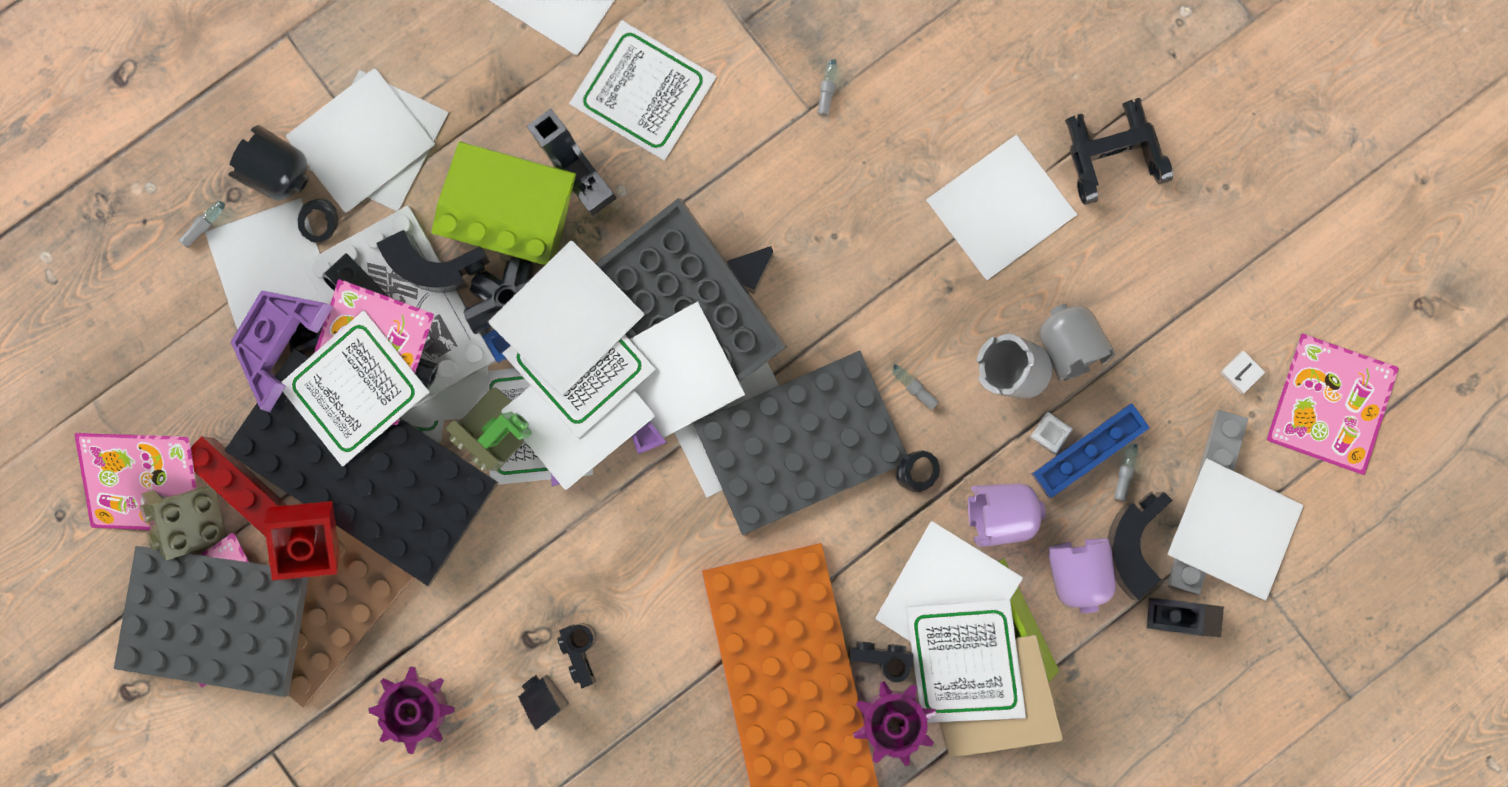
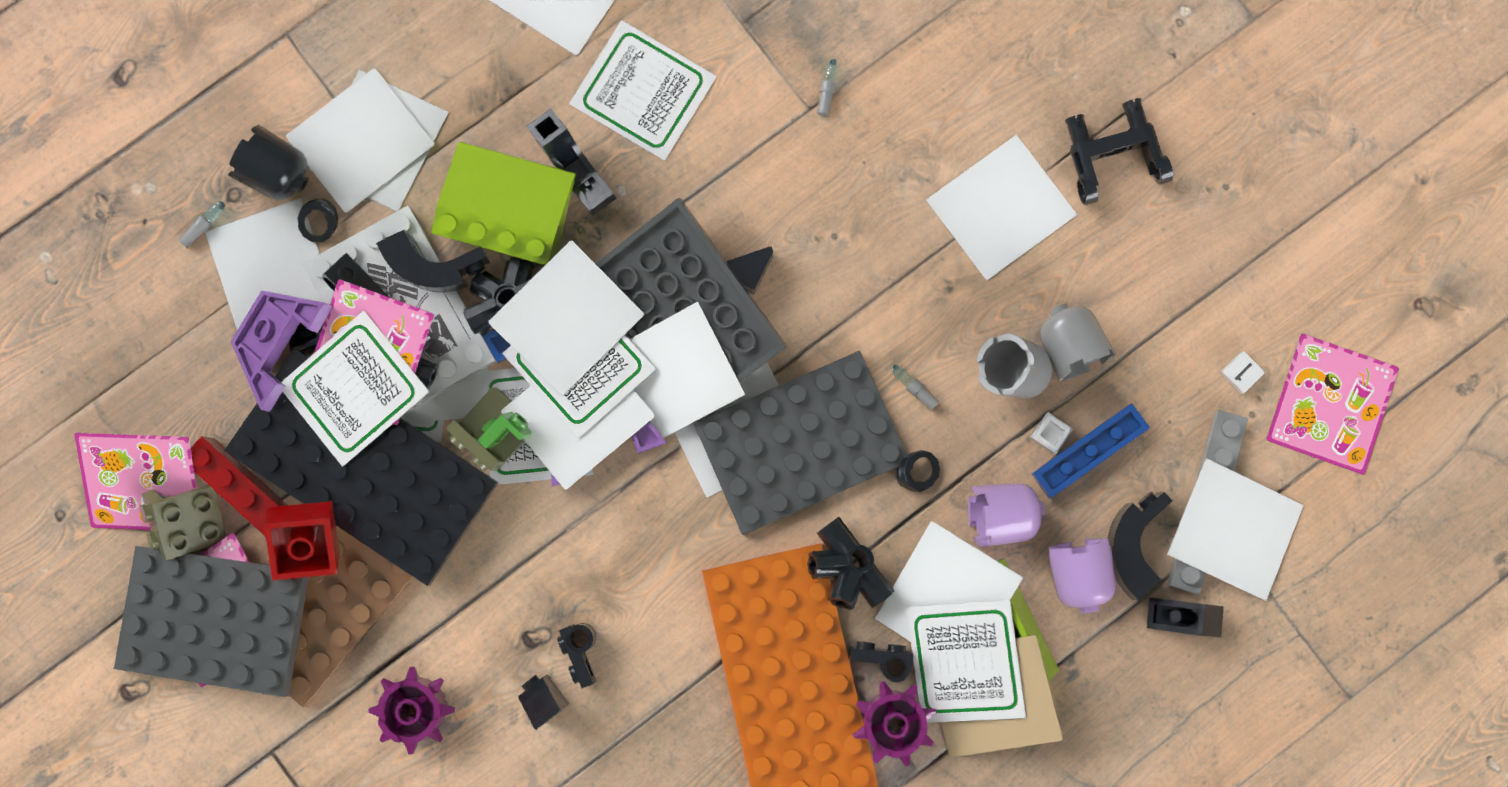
(848, 578): none -> black piece
(1126, 473): light grey piece -> none

